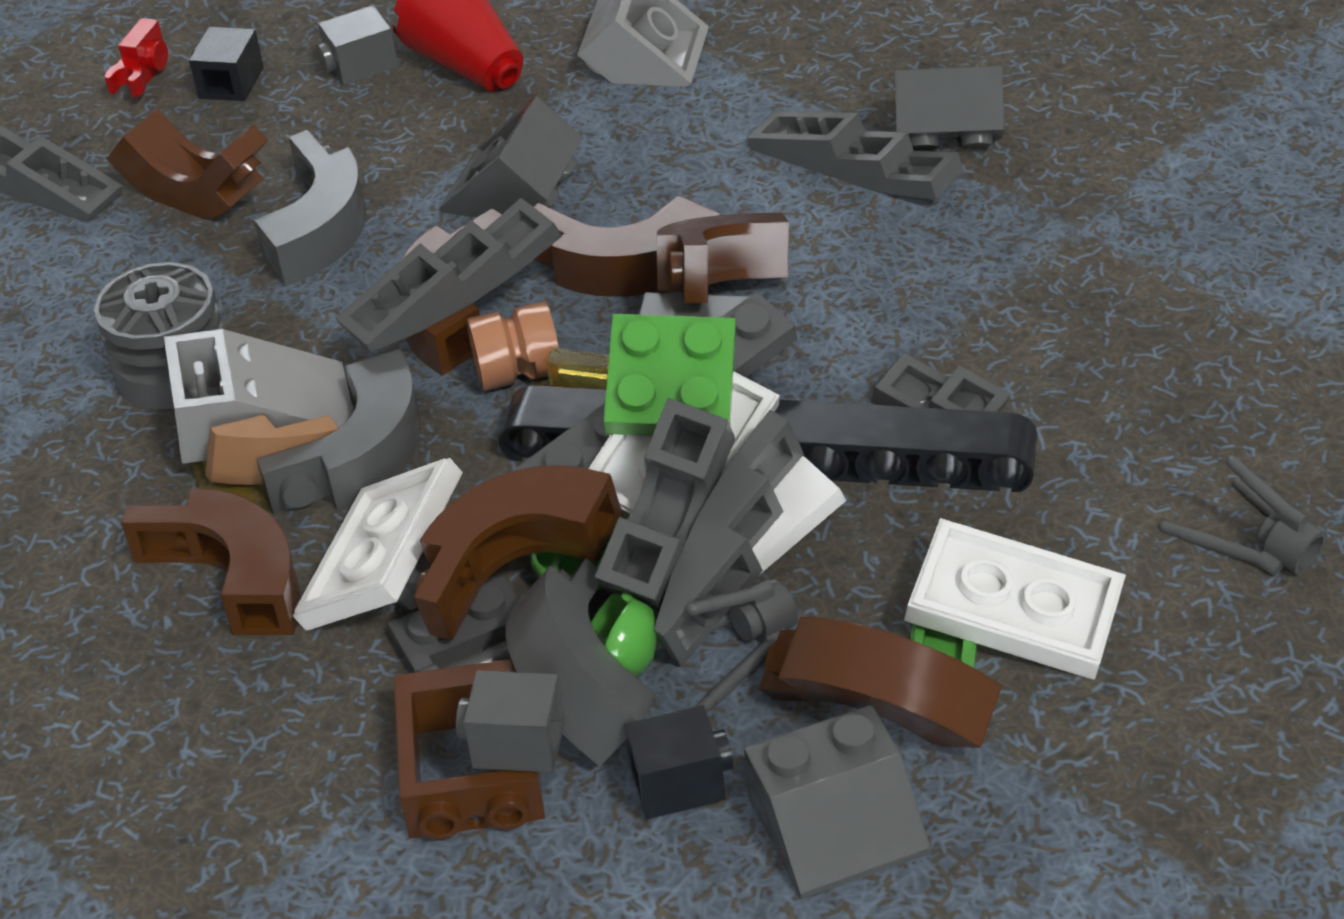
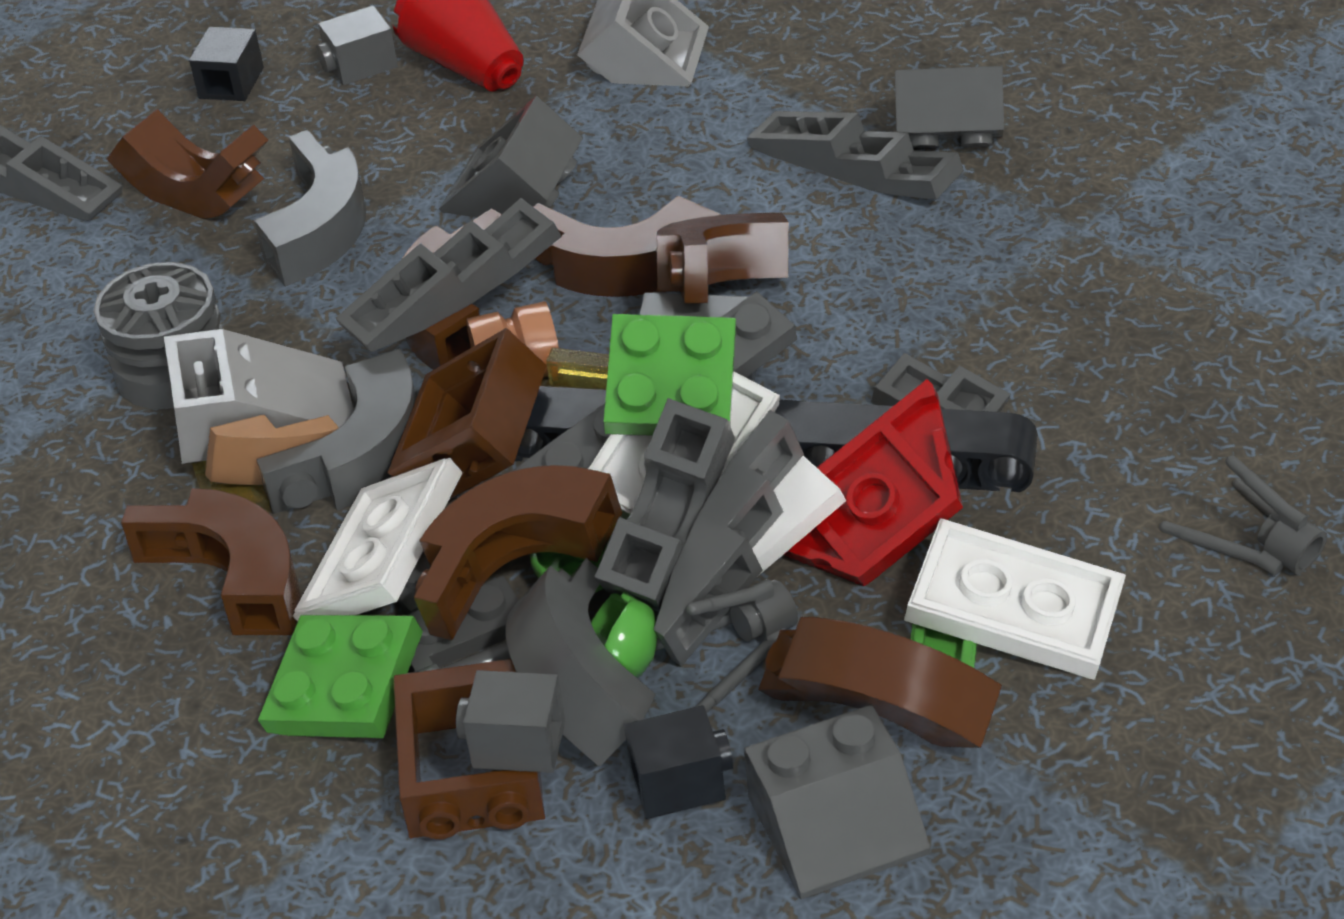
(141, 57): red plate -> none
(340, 676): none -> bright green plate
(473, 411): none -> reddish brown window
(895, 490): none -> red wing

